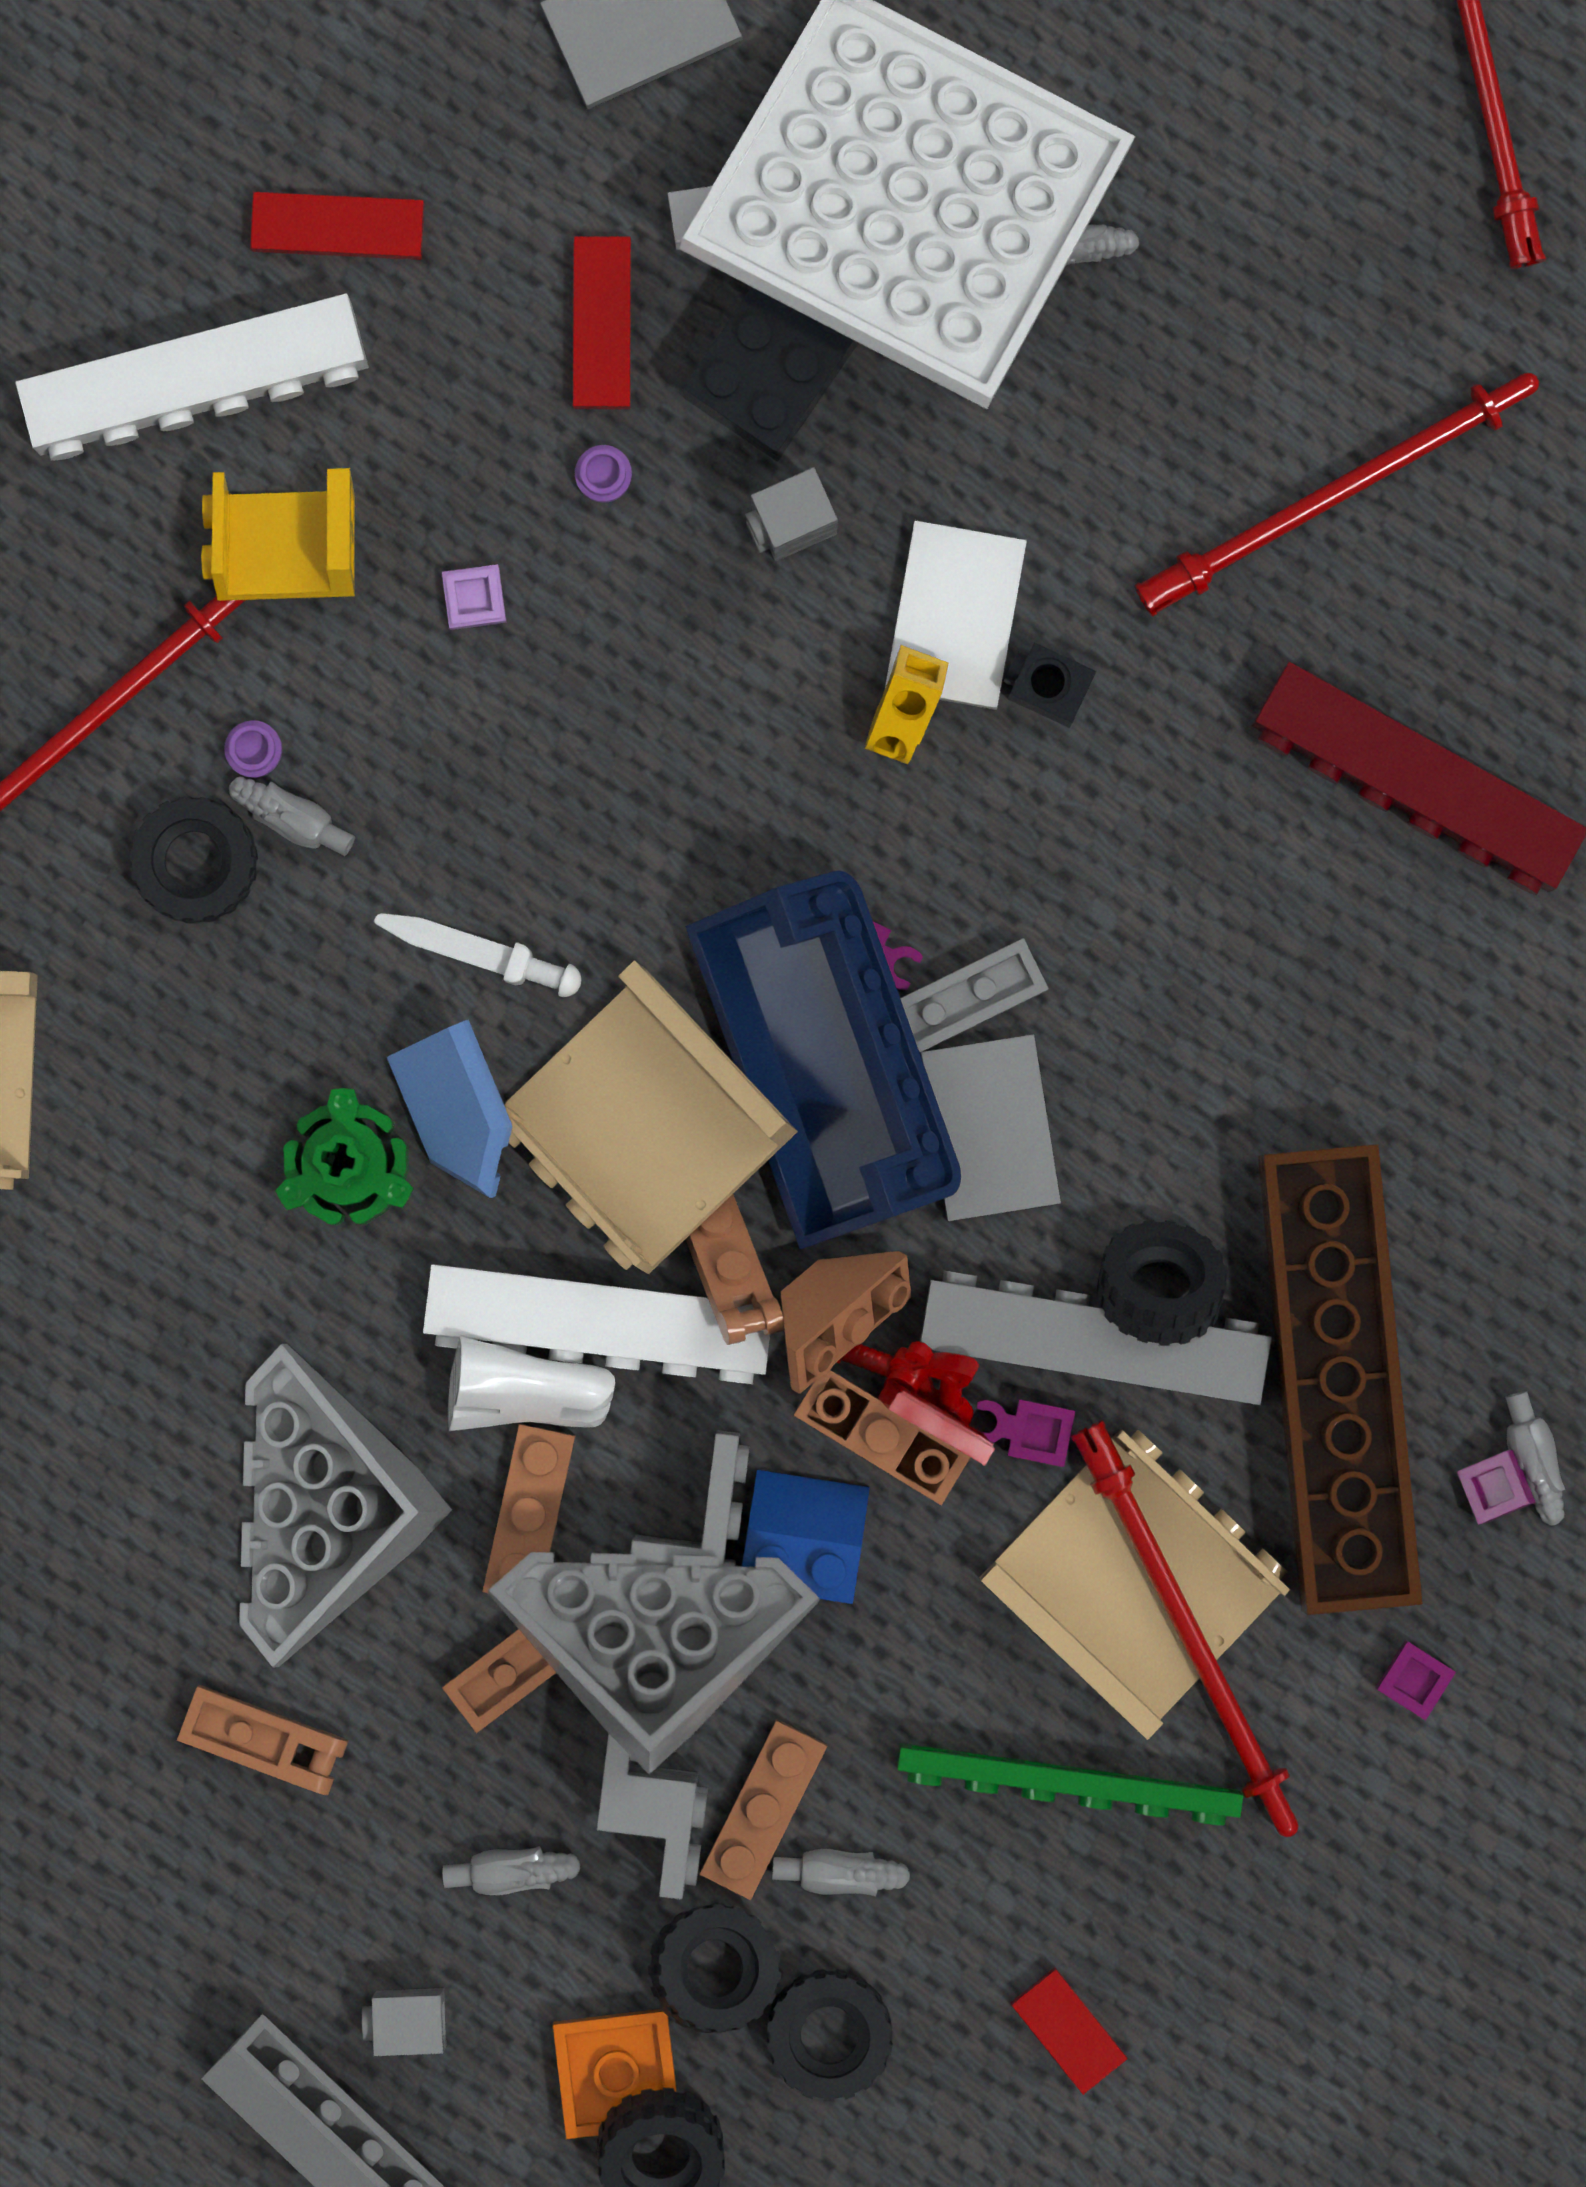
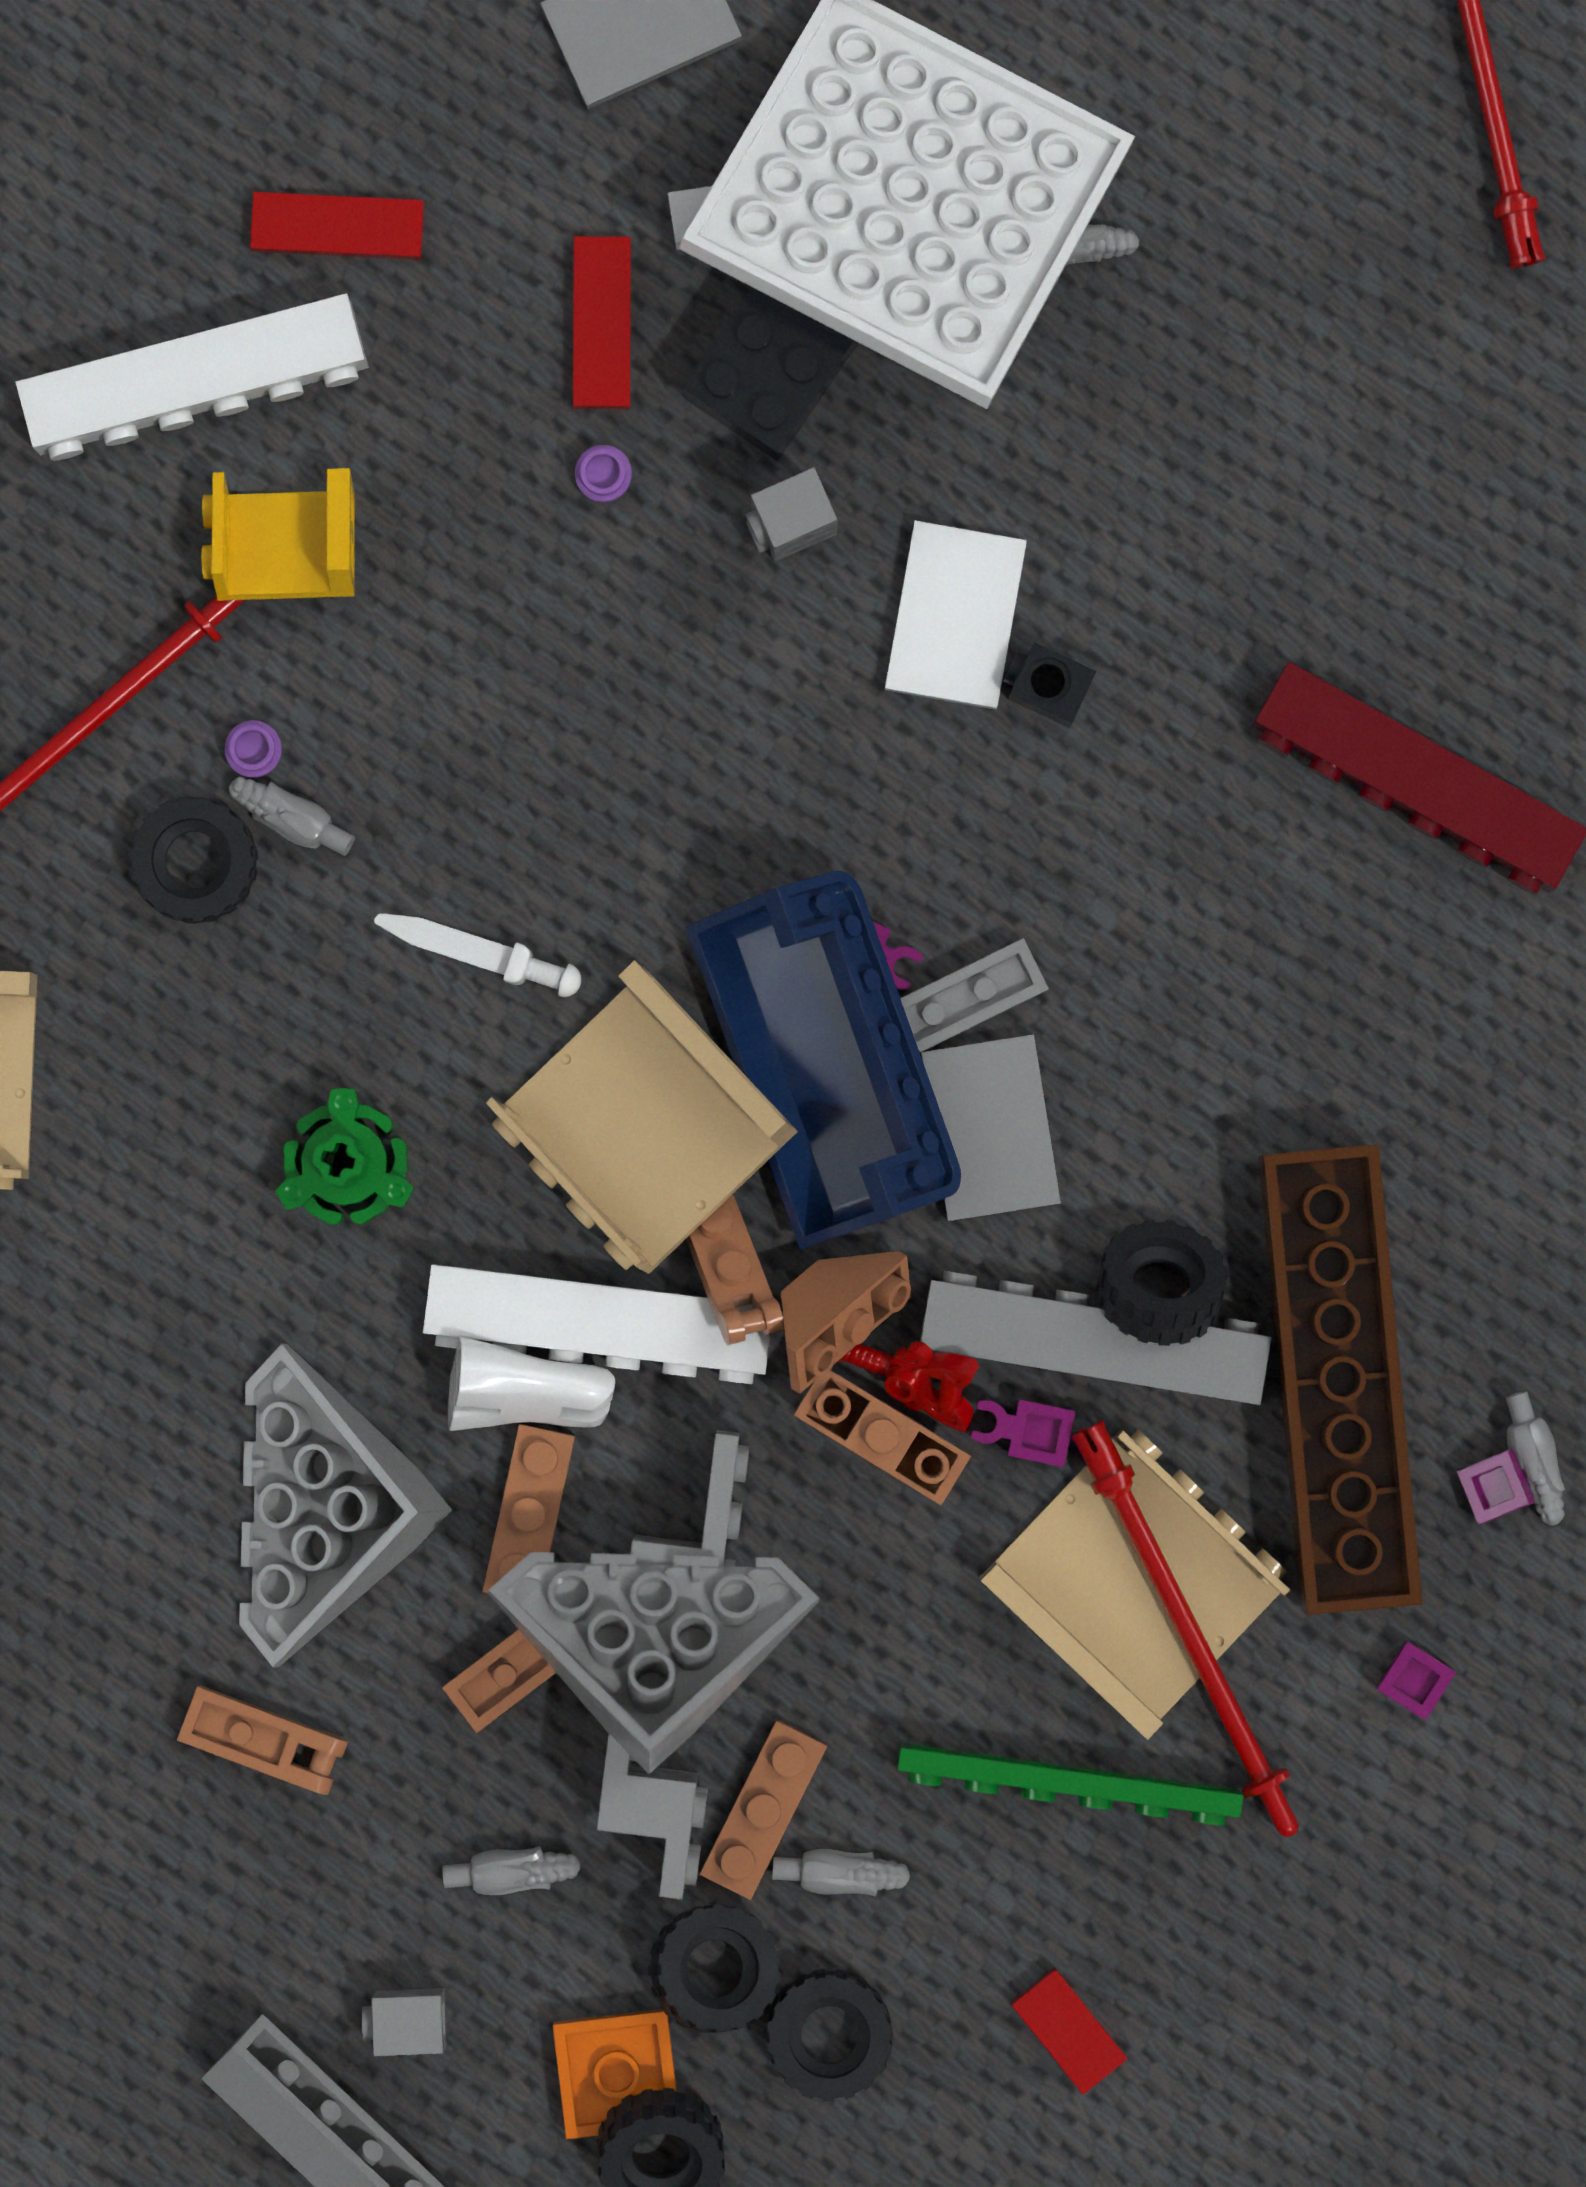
(455, 1105): medium blue tile -> none
(474, 597): lavender tile -> none
(810, 1528): blue slope -> none
(906, 704): yellow leg -> none
(936, 1422): tile -> none
(1196, 570): red bar -> none

